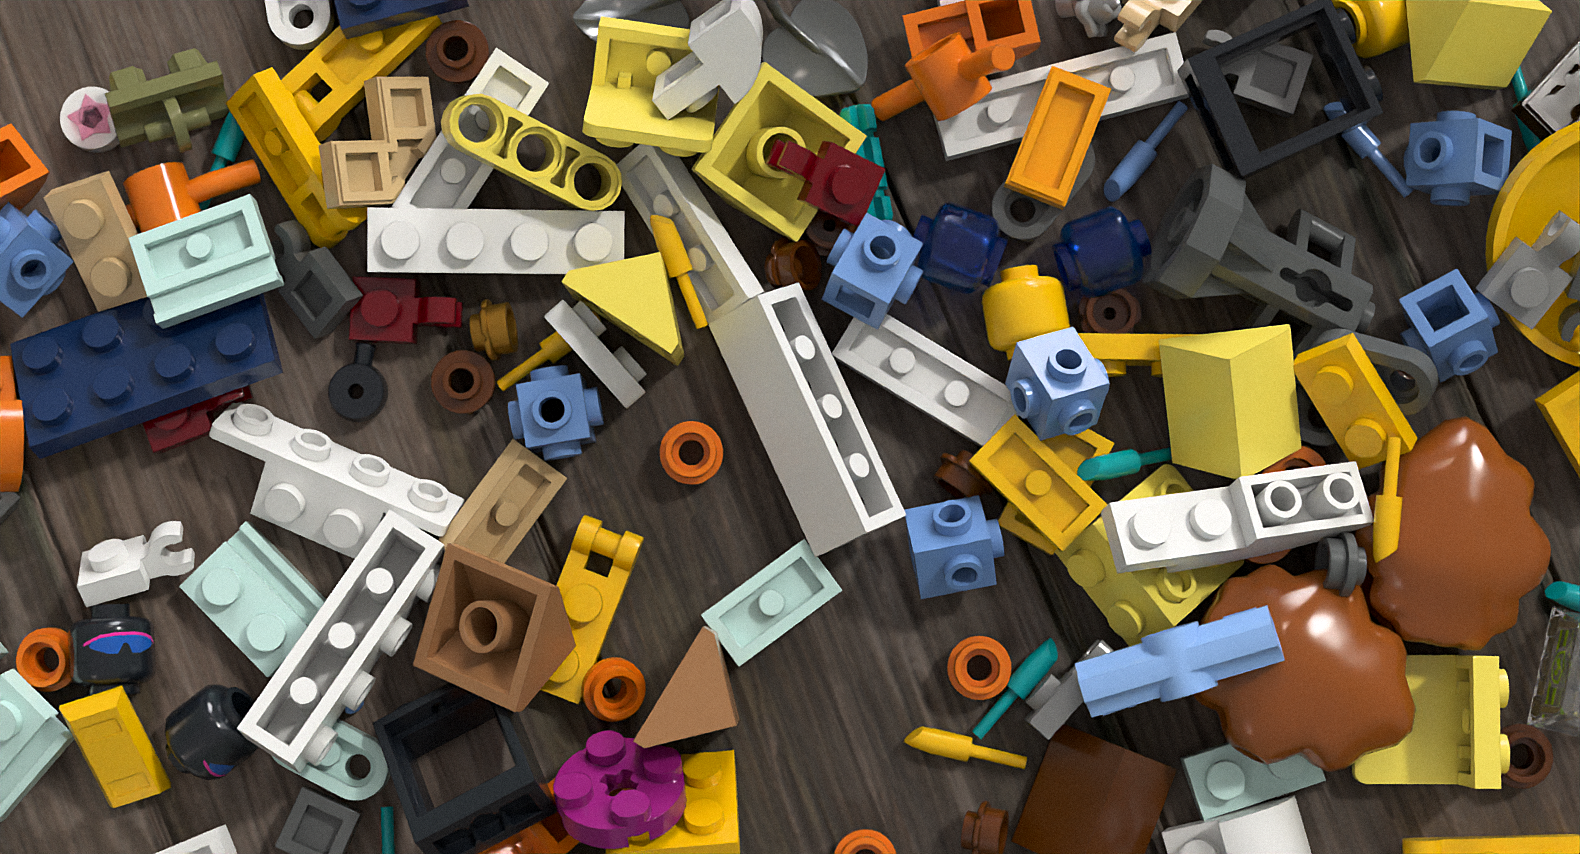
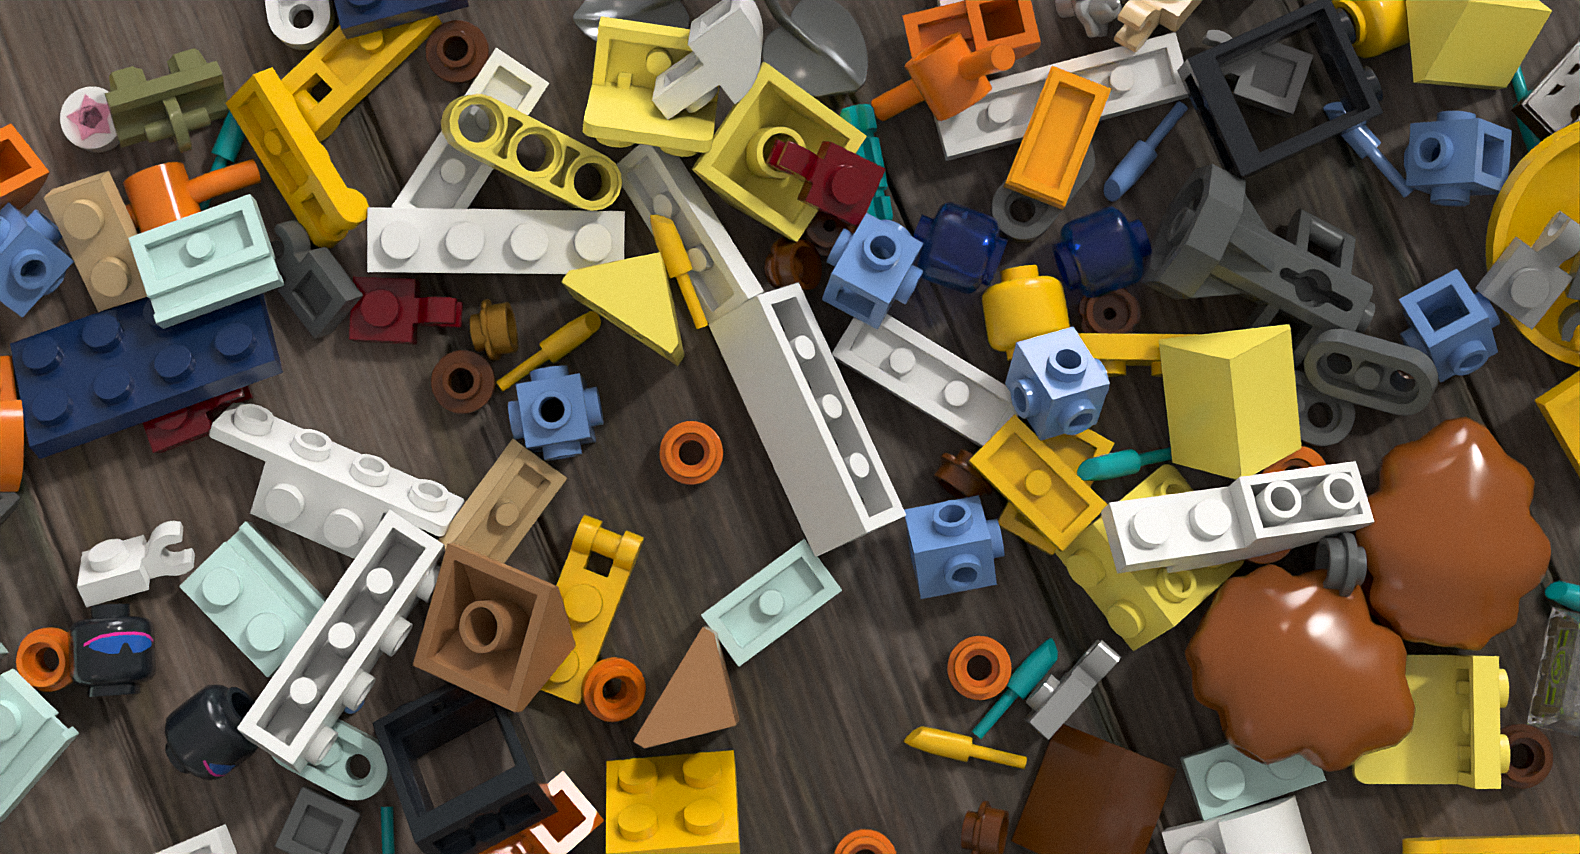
(115, 746): yellow tile -> none
(358, 374): black piece -> none
(401, 133): tan tile -> none
(581, 331): white plate -> none
(610, 763): magenta plate -> none
(1179, 661): light blue piece -> none
(1353, 400): yellow plate -> none
(1388, 506): yellow piece -> none

